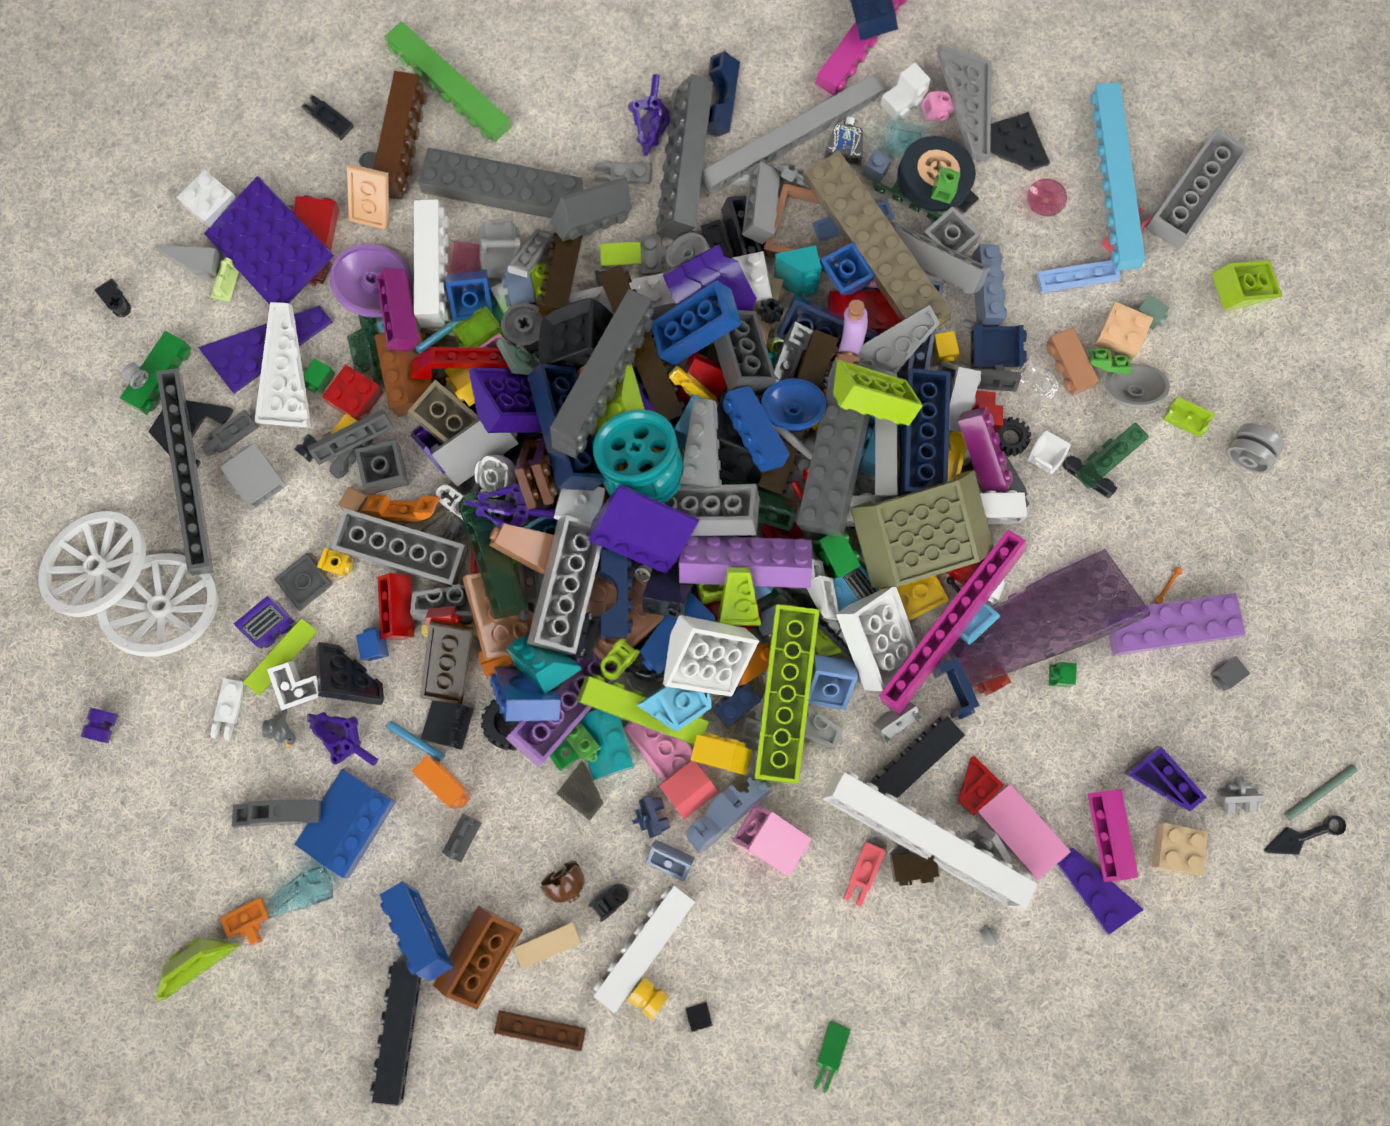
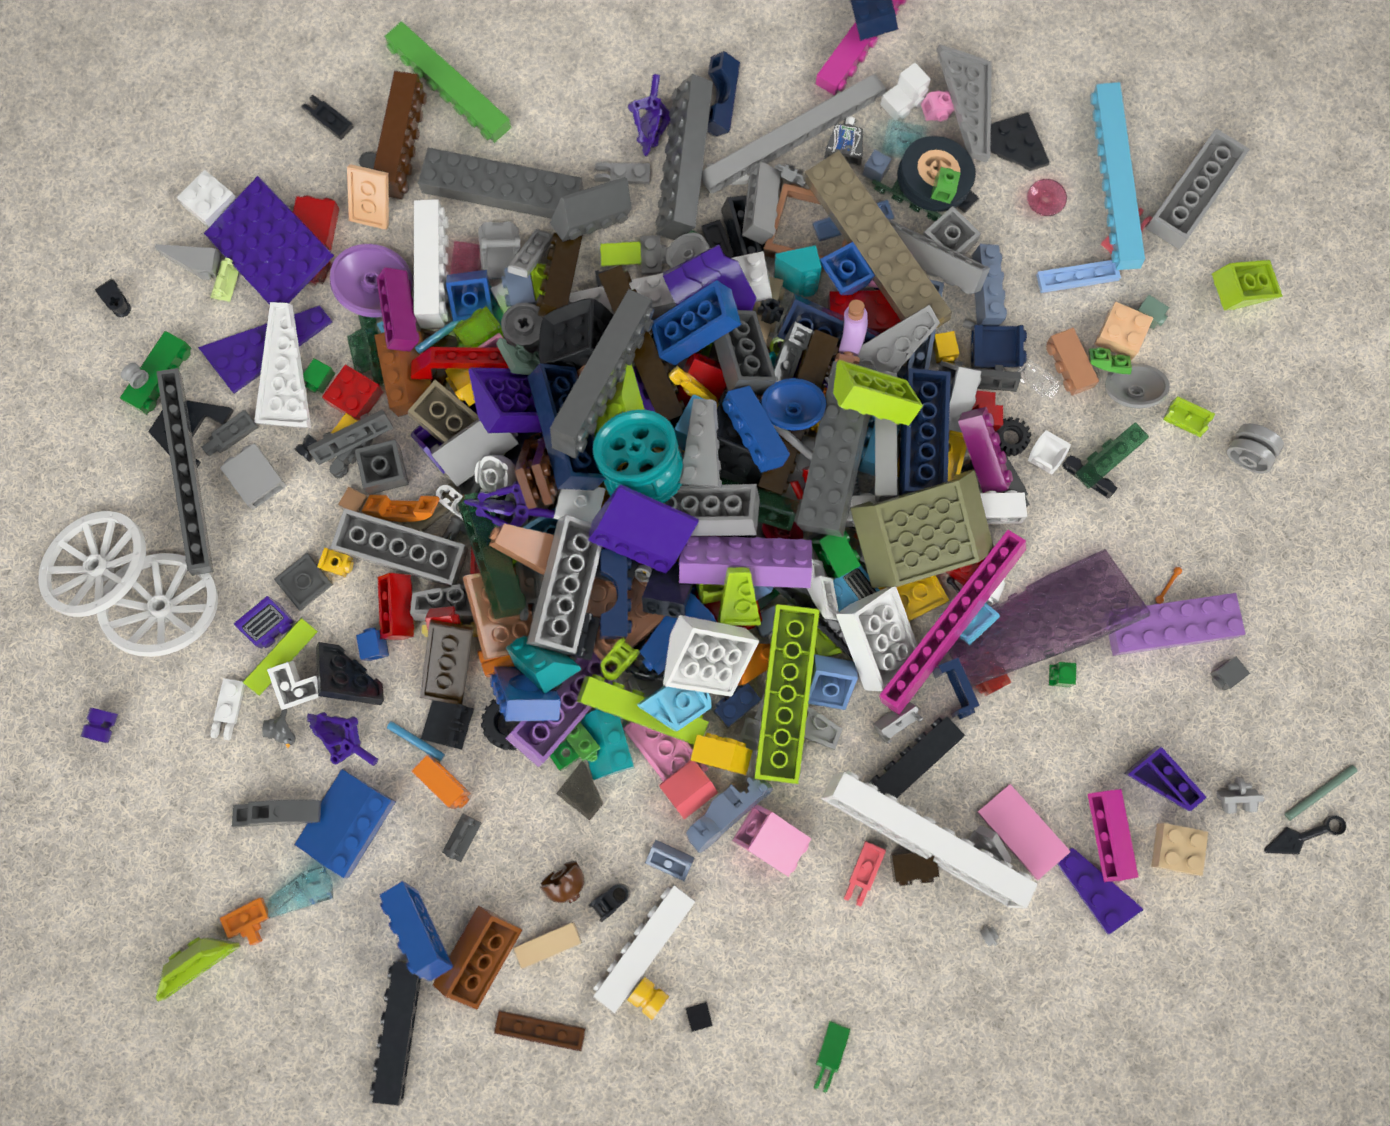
(647, 816): dark blue hips -> none
(978, 786): red wing -> none

